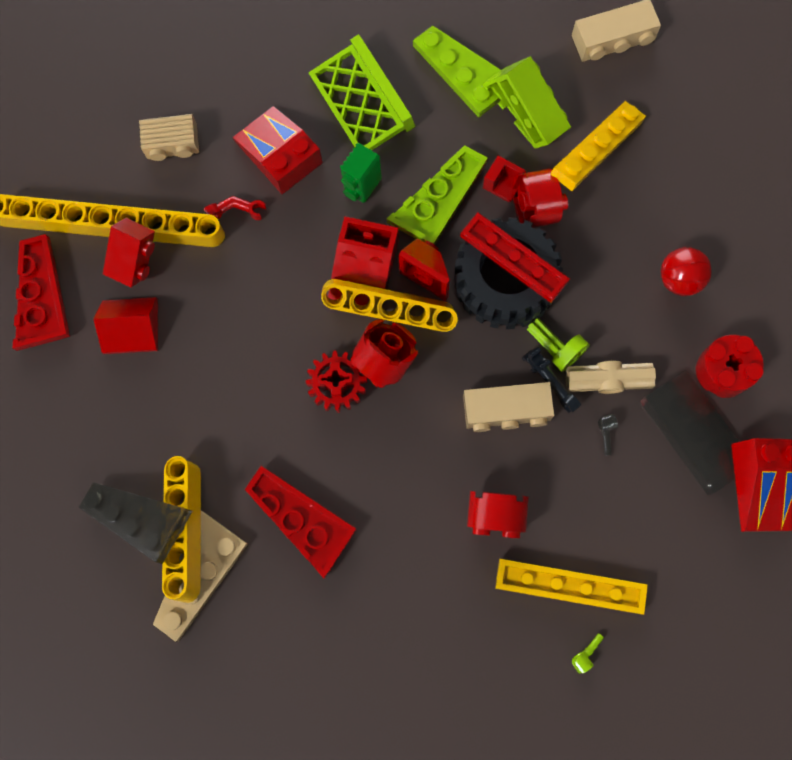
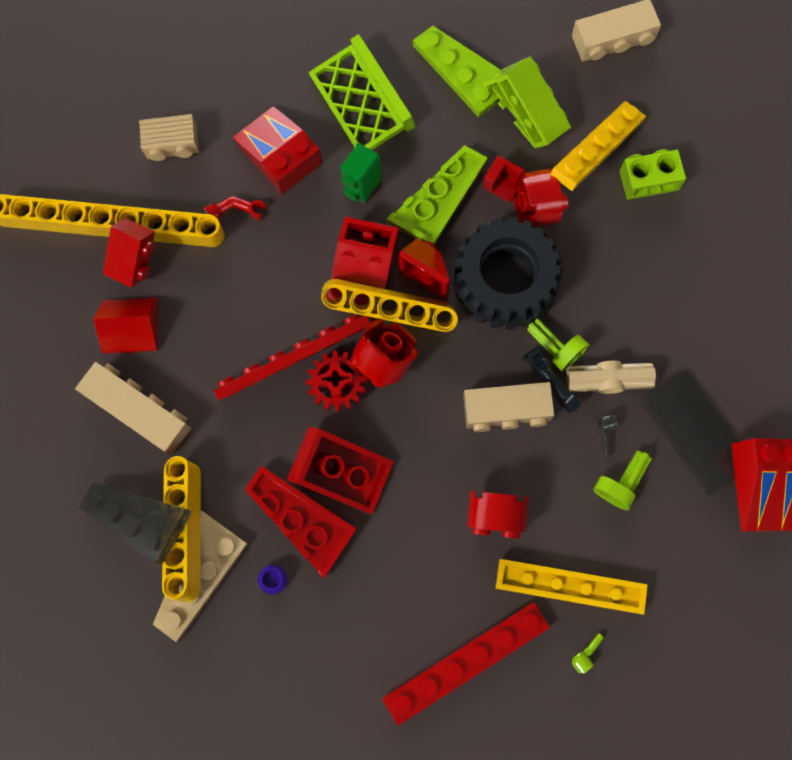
(39, 296): red wing -> none
(133, 408): none -> tan brick
(272, 579): none -> dark purple plate
(282, 361): none -> red plate
(340, 470): none -> red slope
(465, 663): none -> red plate
(514, 257): red tile -> none
(622, 493): none -> lime piece
(654, 179): none -> lime brick
(686, 271): red piece -> none
(731, 381): red brick -> none

